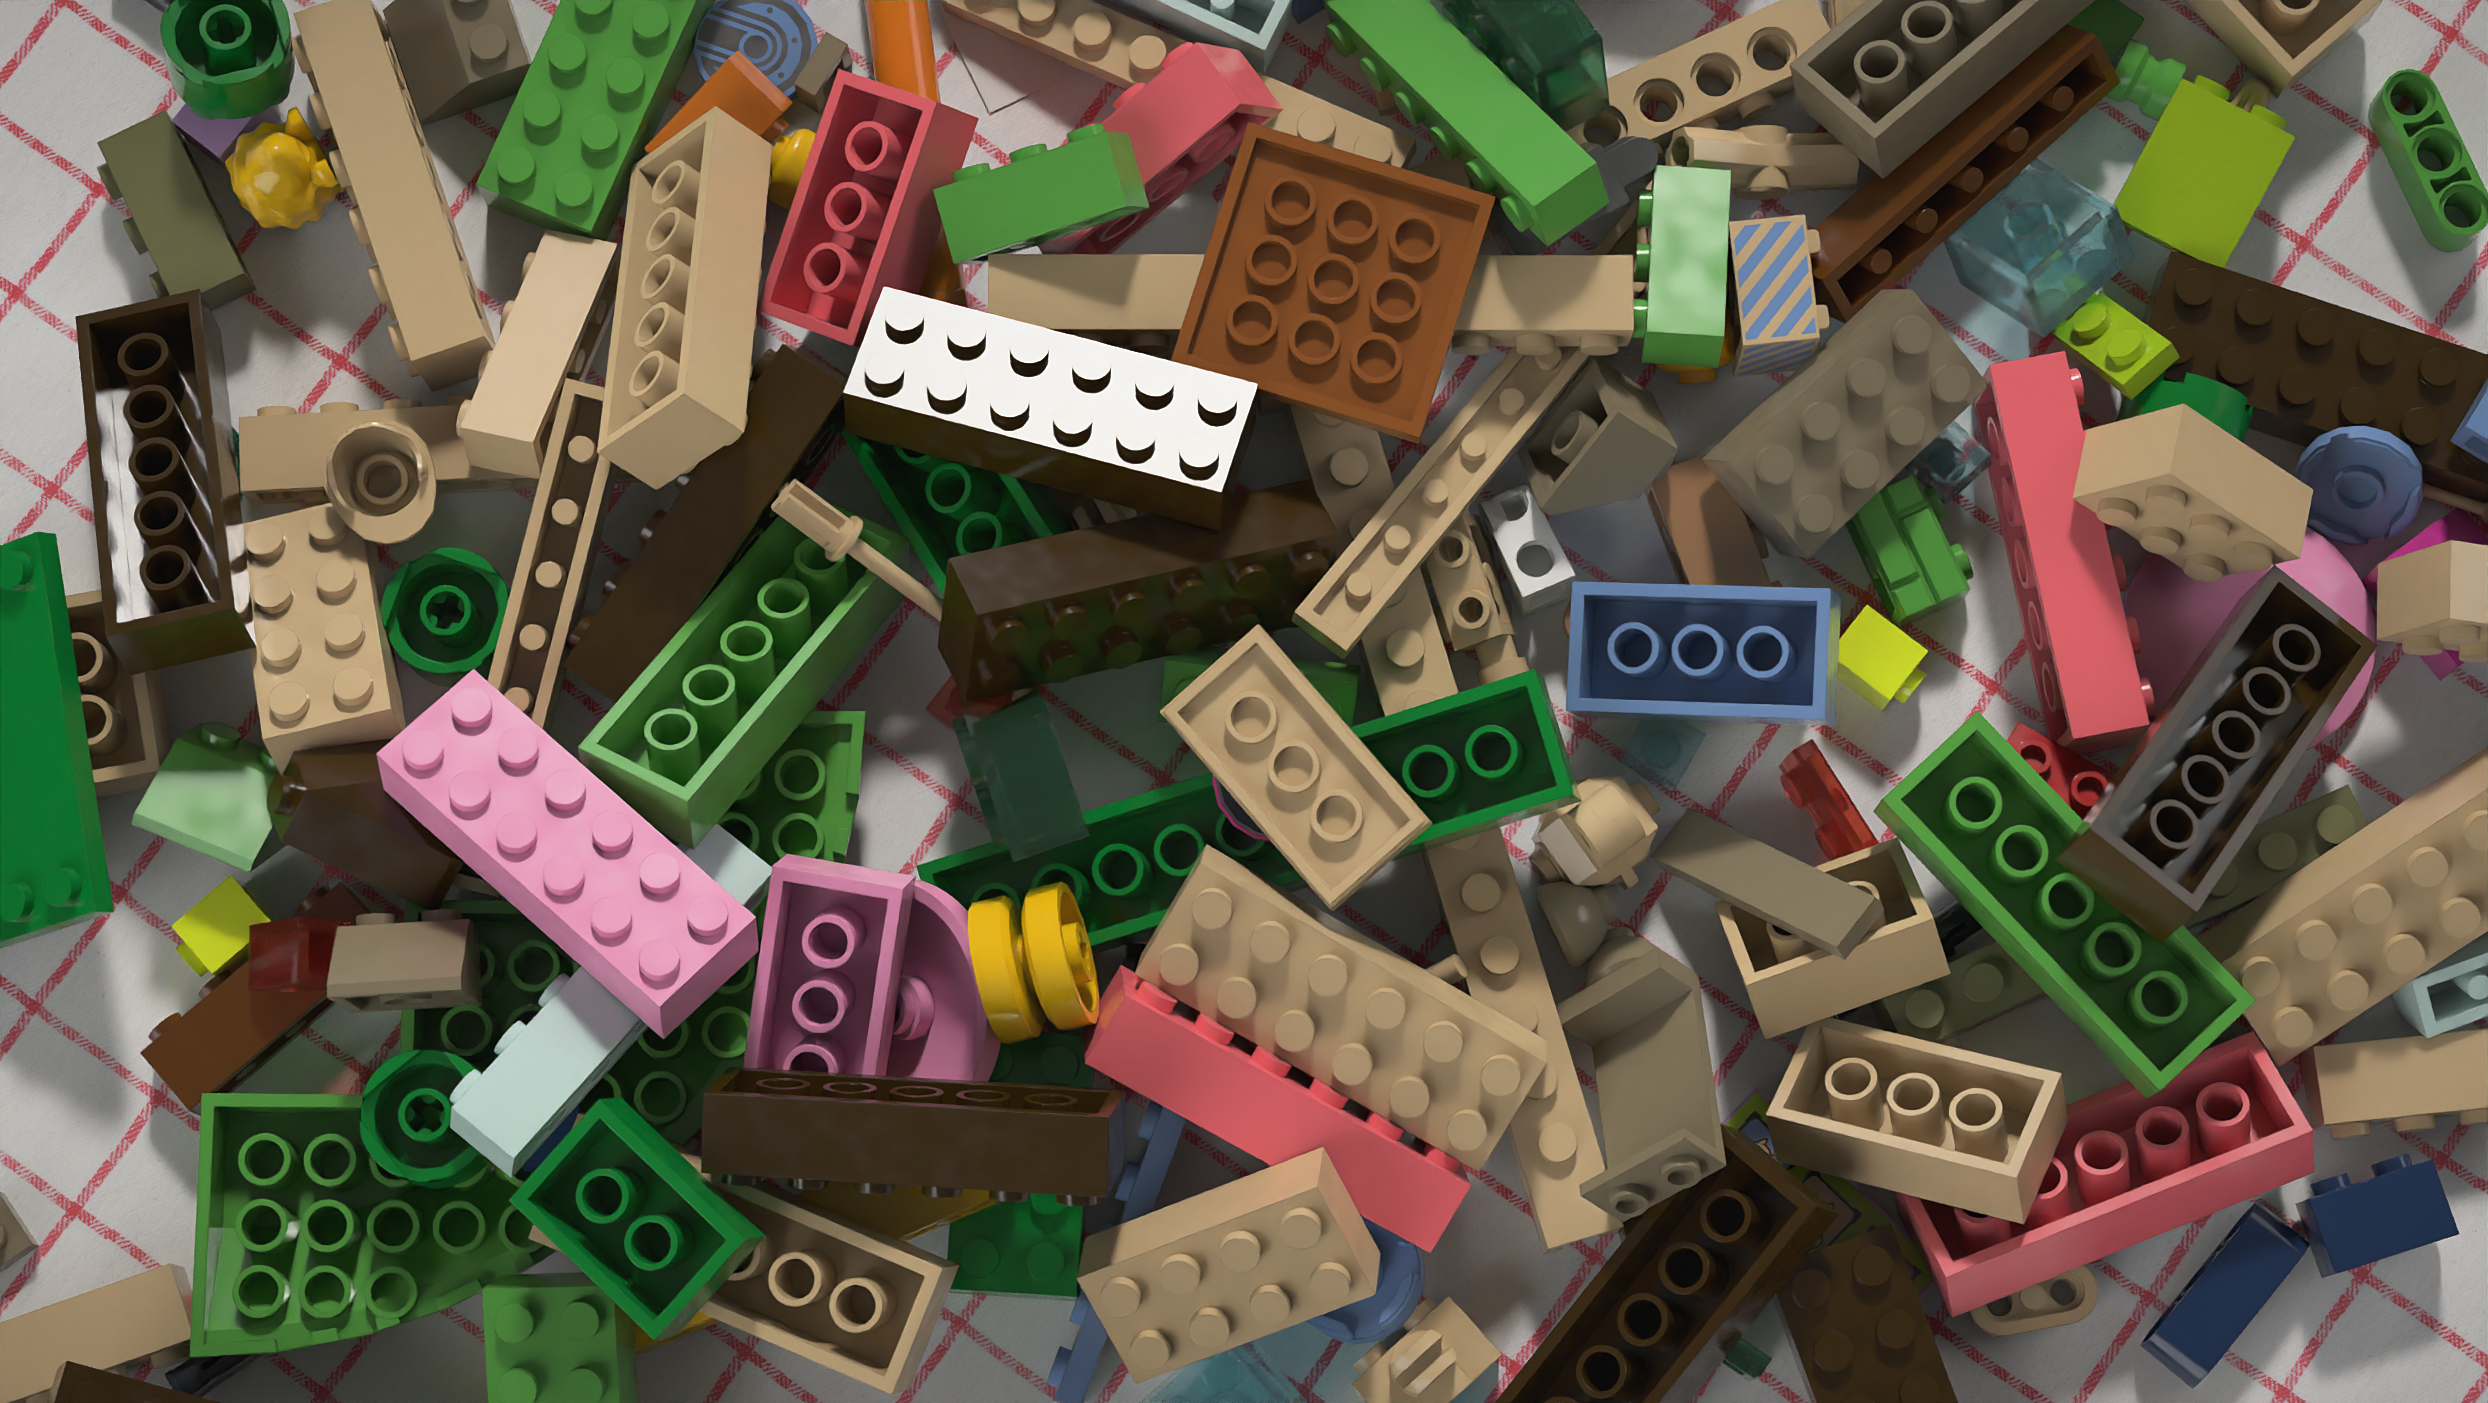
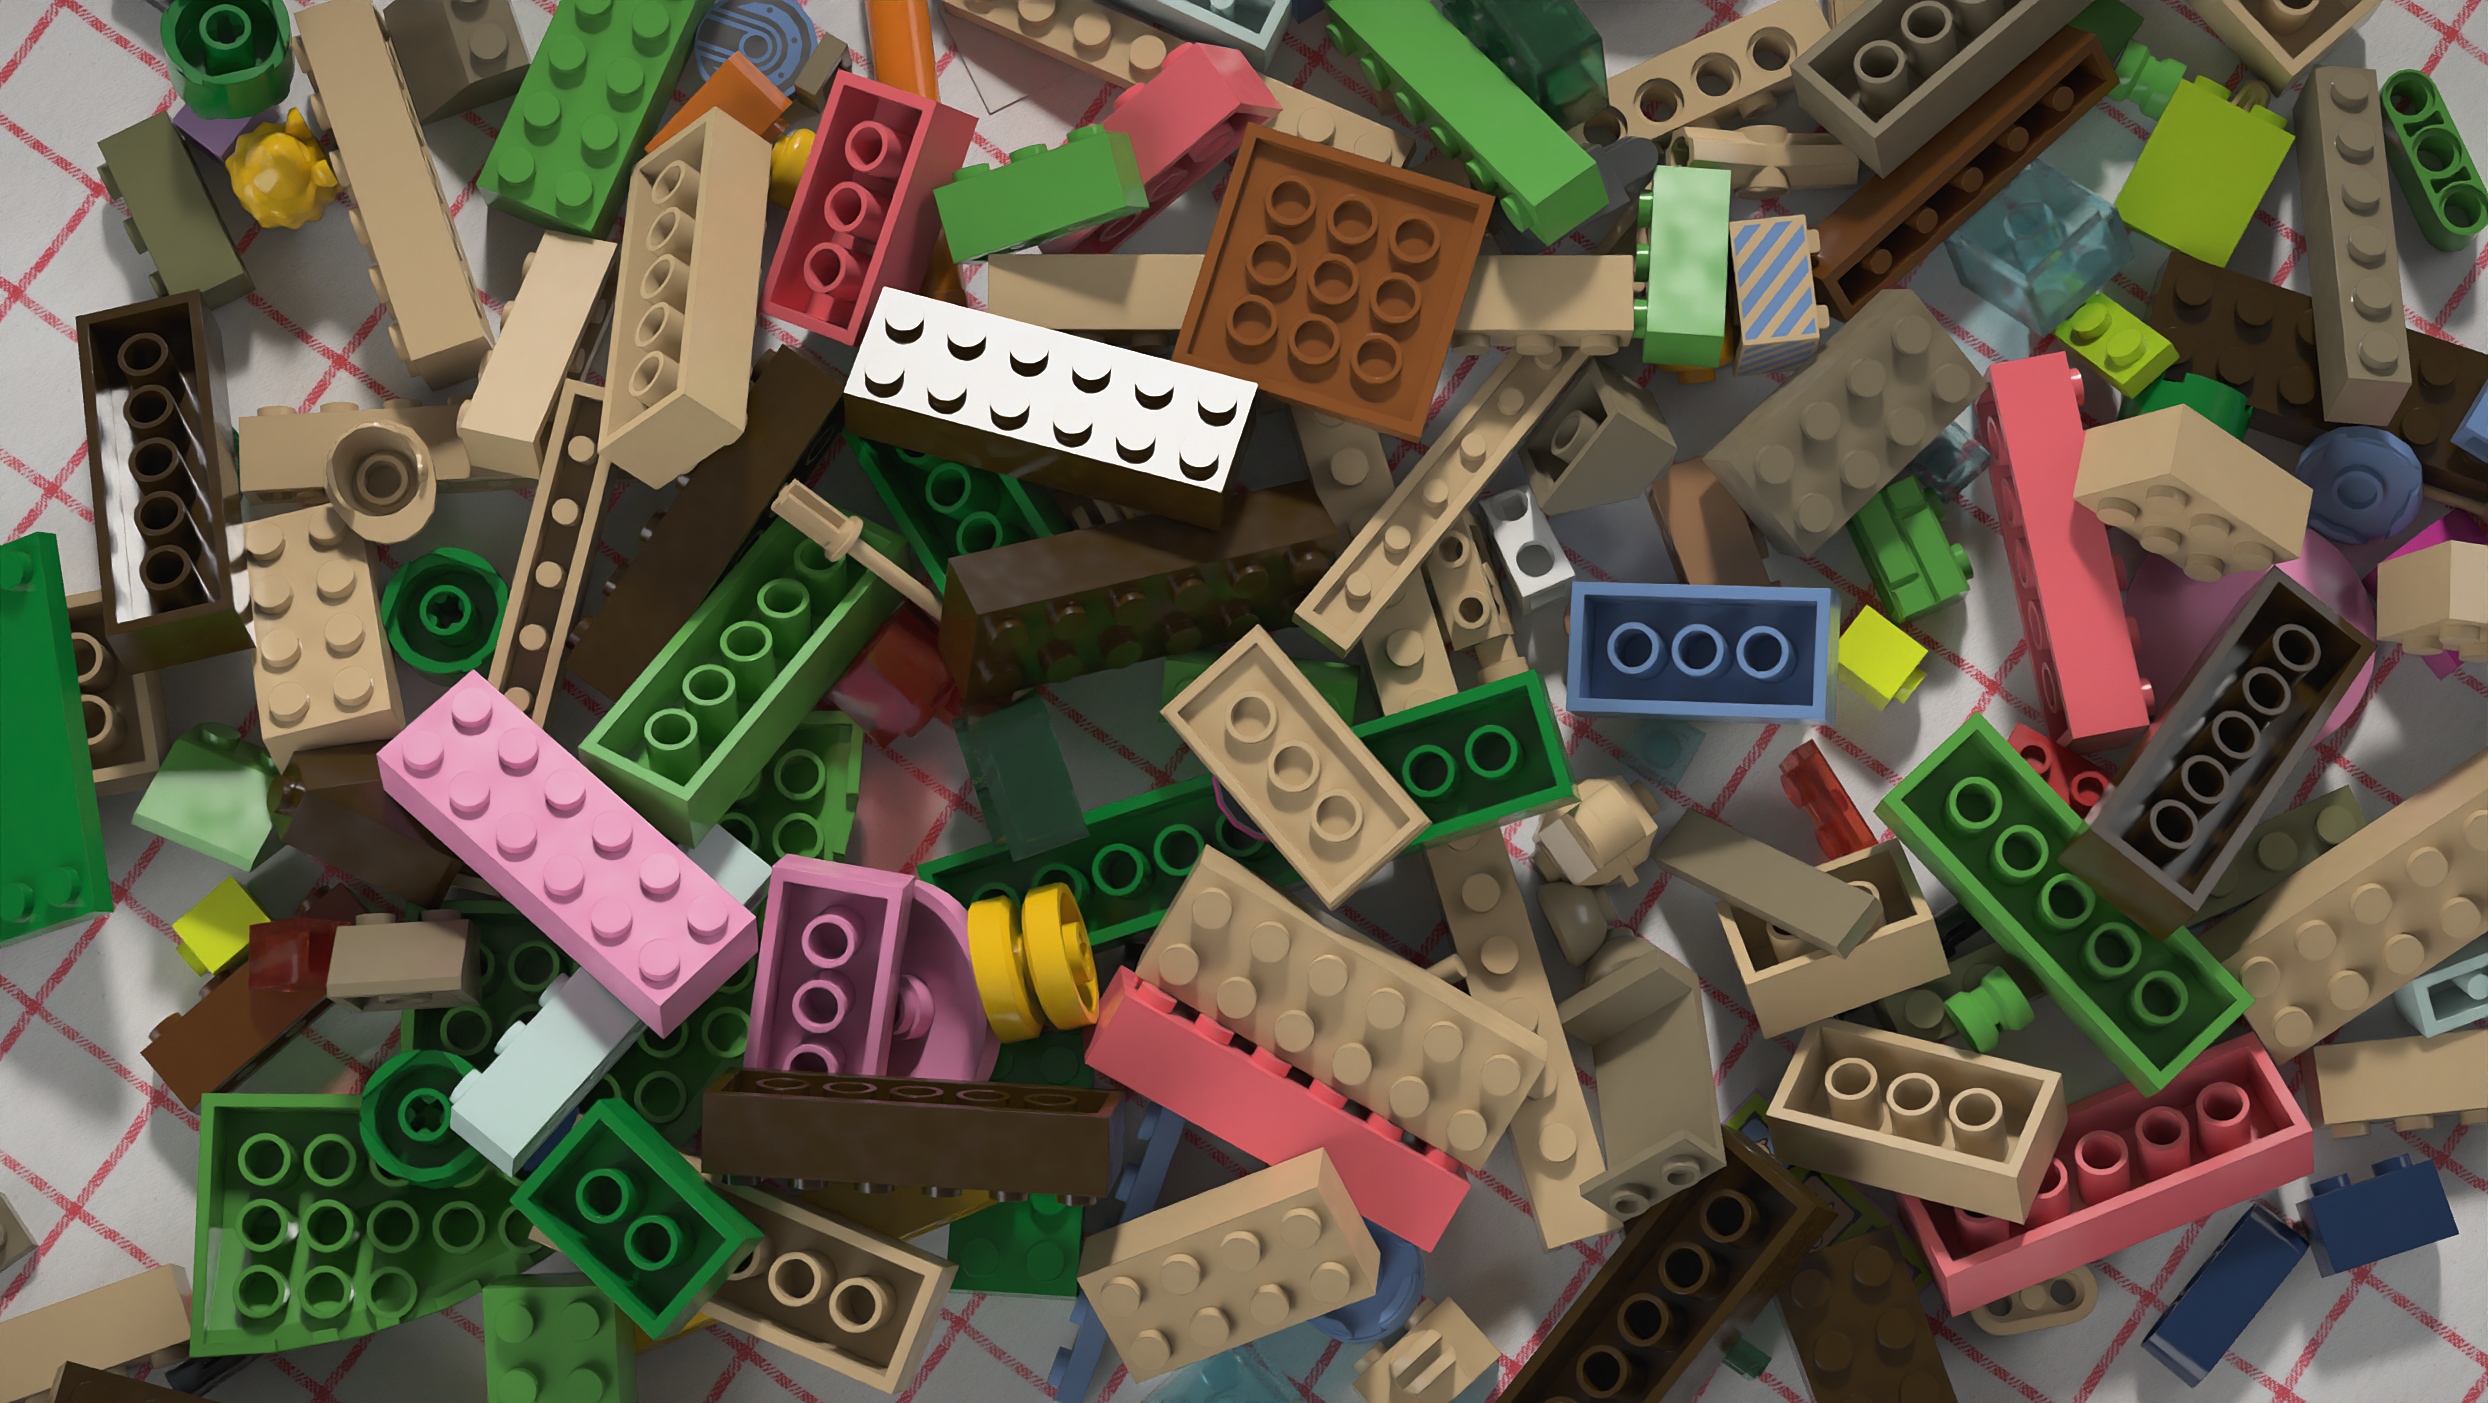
(895, 678): none -> clear red brick
(1989, 1010): none -> bright green wheel
(2351, 246): none -> dark tan brick

